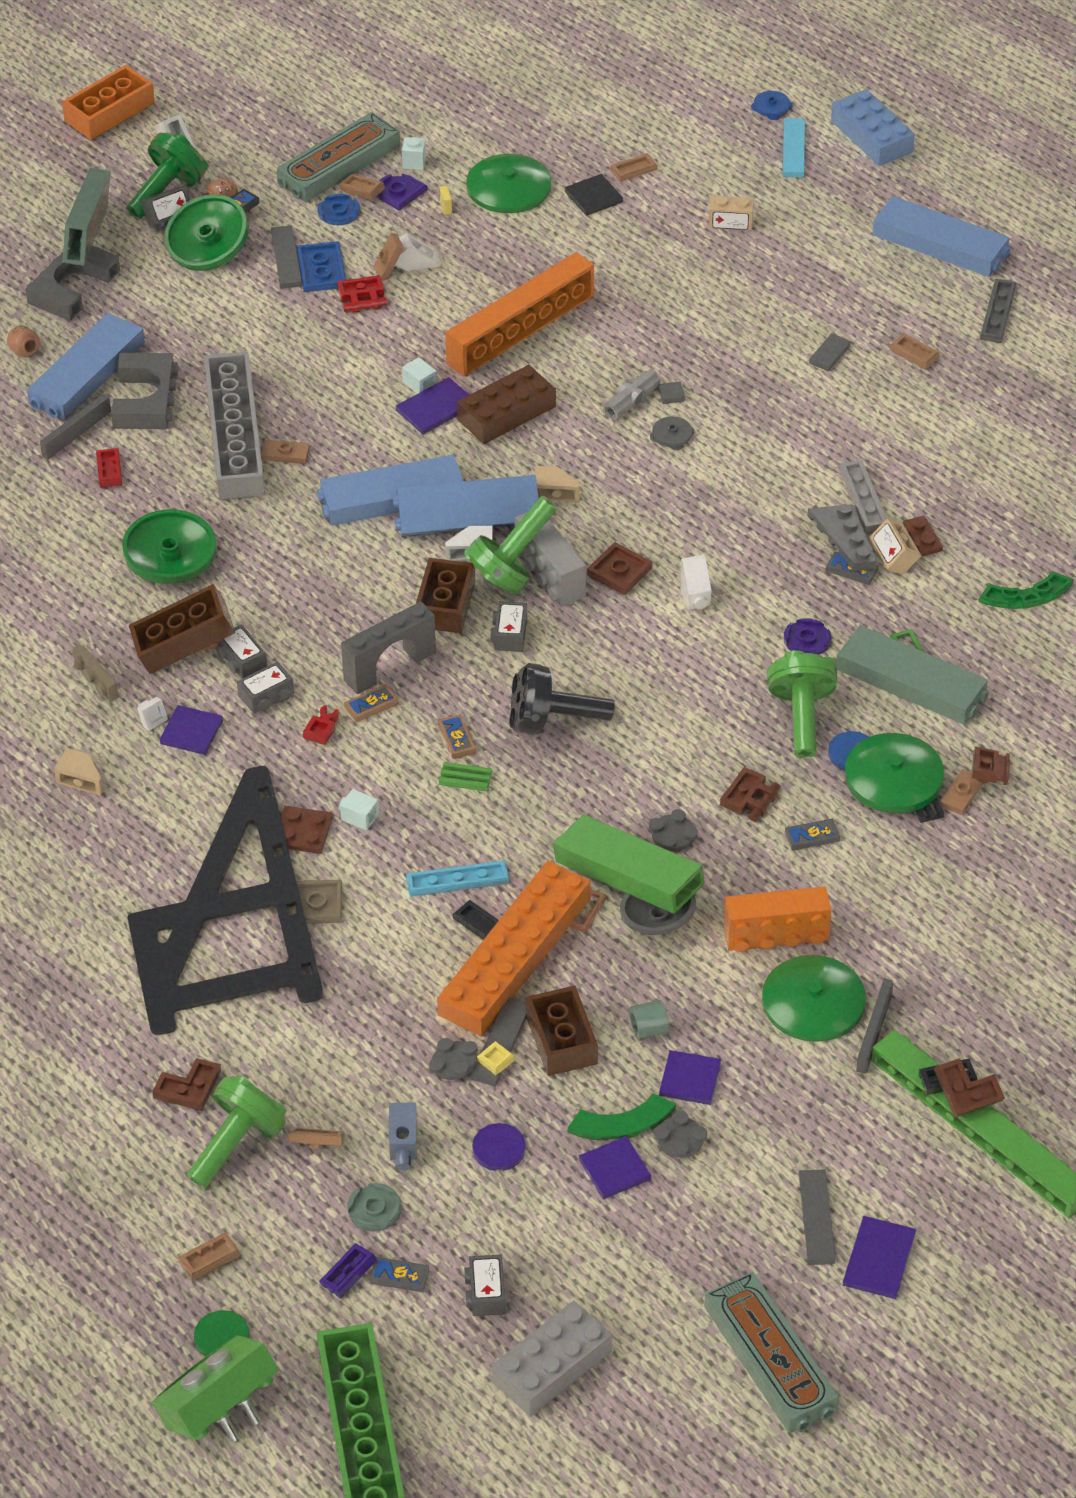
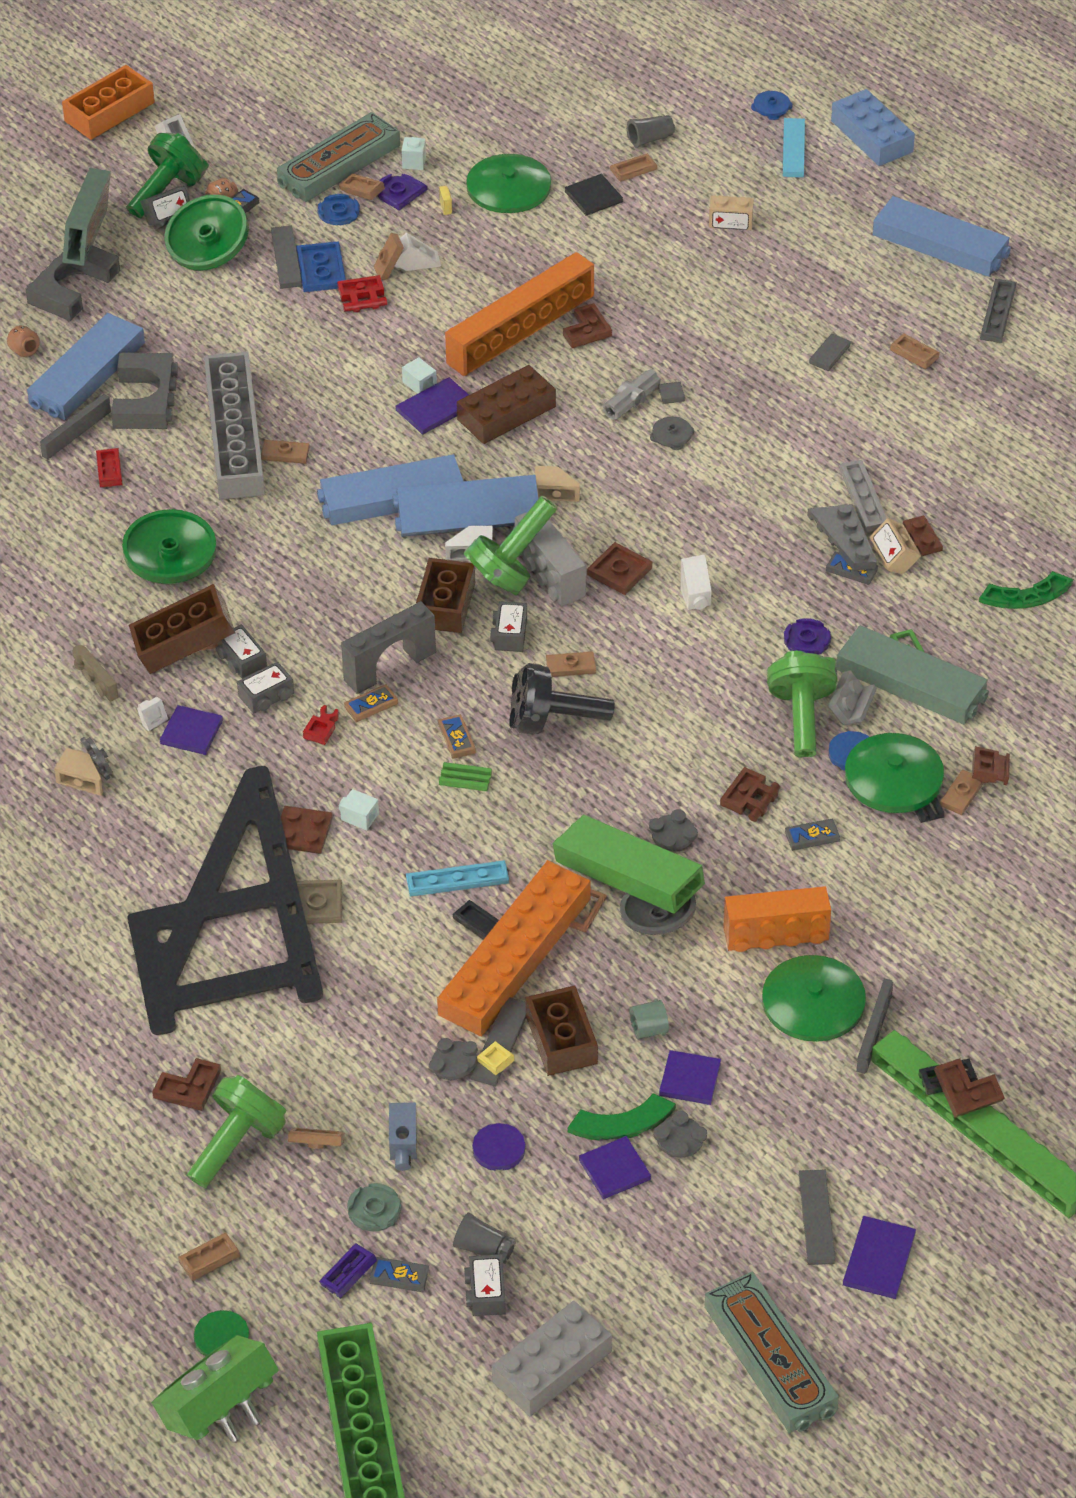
(97, 756): none -> dark grey piece
(482, 1238): none -> dark grey plant
(571, 664): none -> medium nougat plate
(591, 327): none -> copper plate
(649, 129): none -> dark grey plant
(851, 699): none -> light grey bracket

